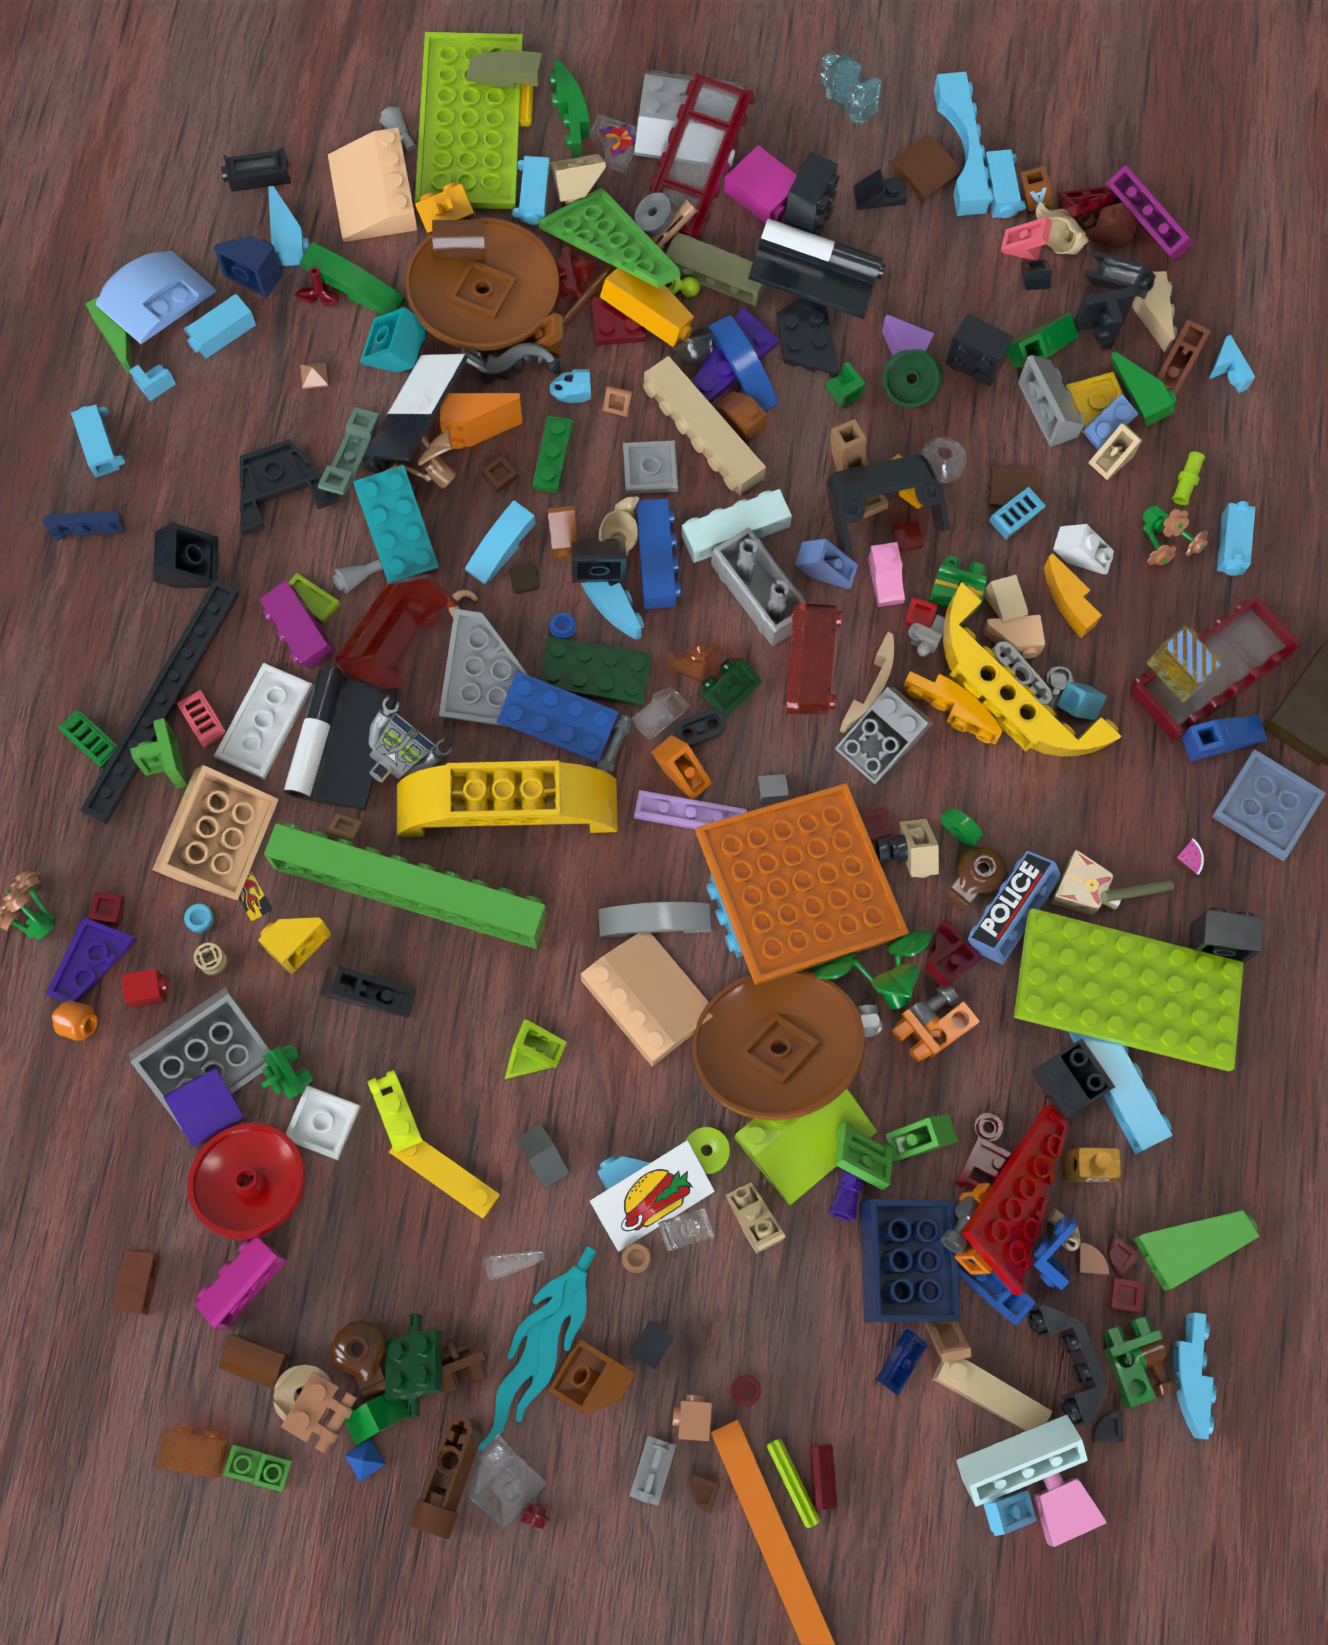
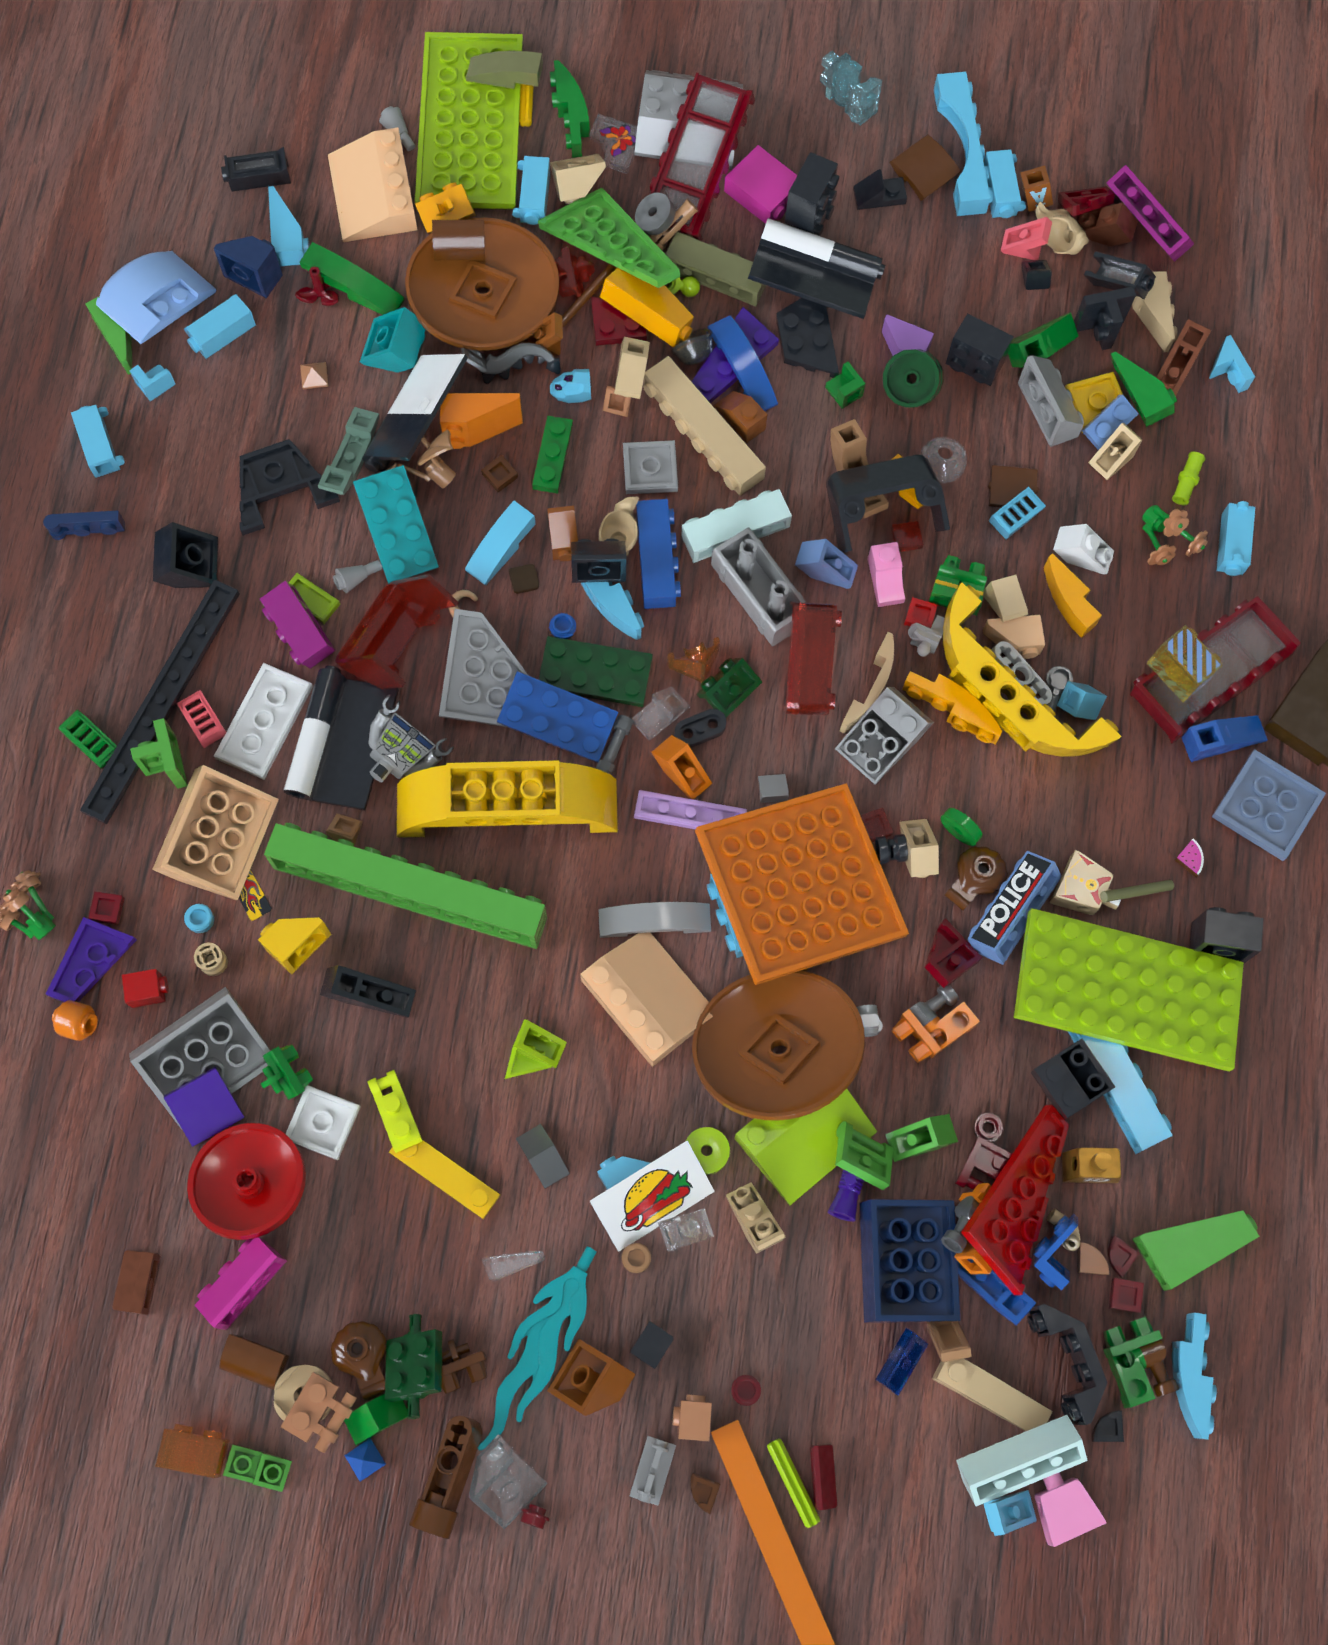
(631, 367): none -> tan slope
(895, 983): green plant -> none

